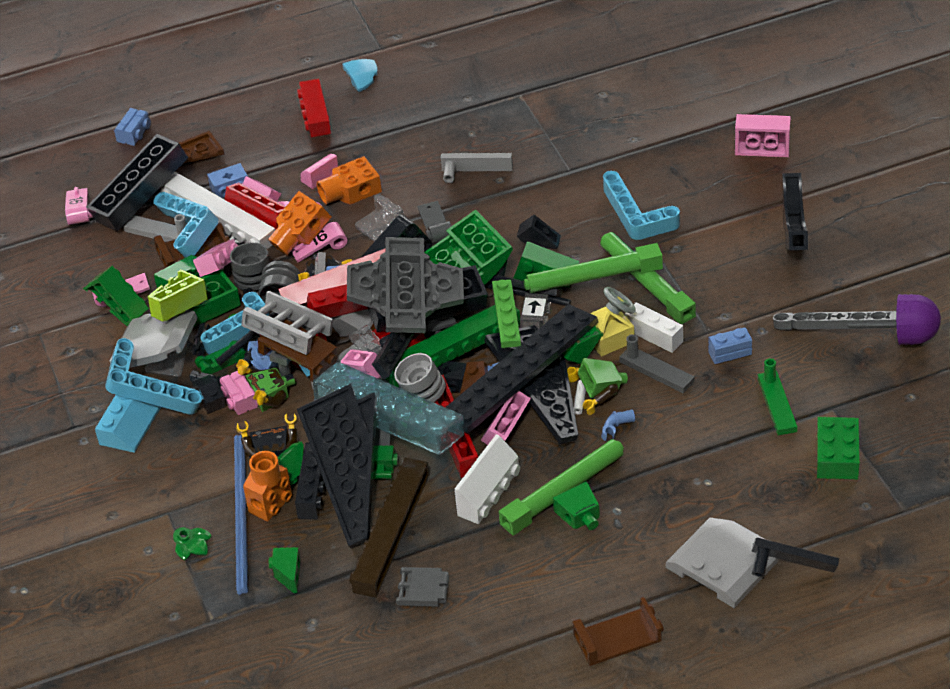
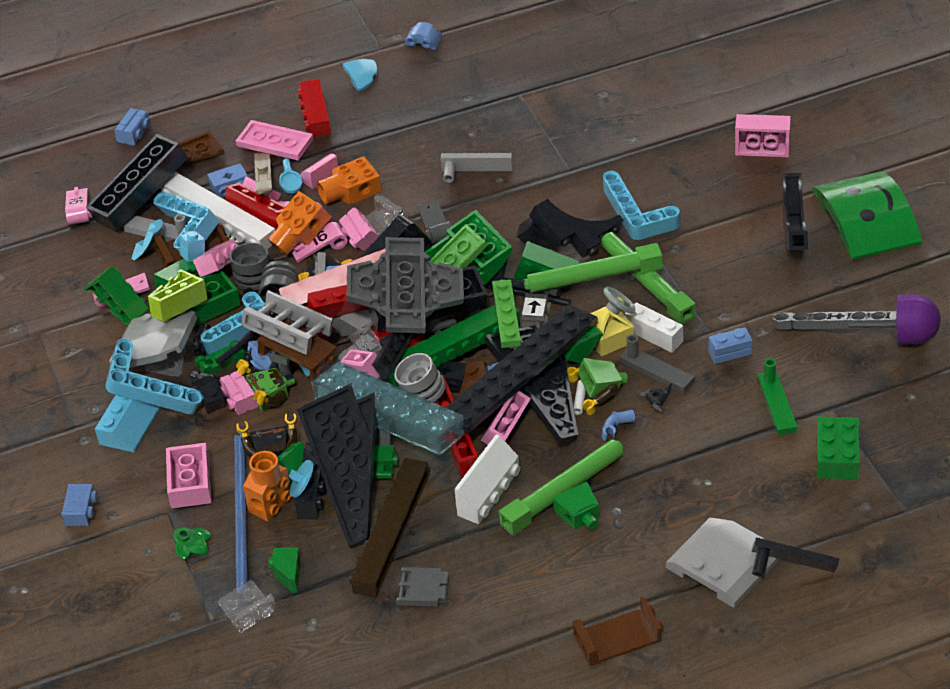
(79, 504): none -> medium blue brick
(142, 246): none -> medium azure brick
(188, 475): none -> bright pink brick
(191, 245): none -> medium azure brick
(246, 606): none -> clear bracket
(263, 173): none -> piece
(274, 140): none -> bright pink plate
(290, 180): none -> medium azure piece
(300, 478): none -> medium azure piece
(358, 229): none -> bright pink brick
(425, 35): none -> medium blue cylinder
(461, 248): none -> bright green tile
(565, 229): none -> black arch
(656, 402): none -> black piece
(869, 214): none -> green slope

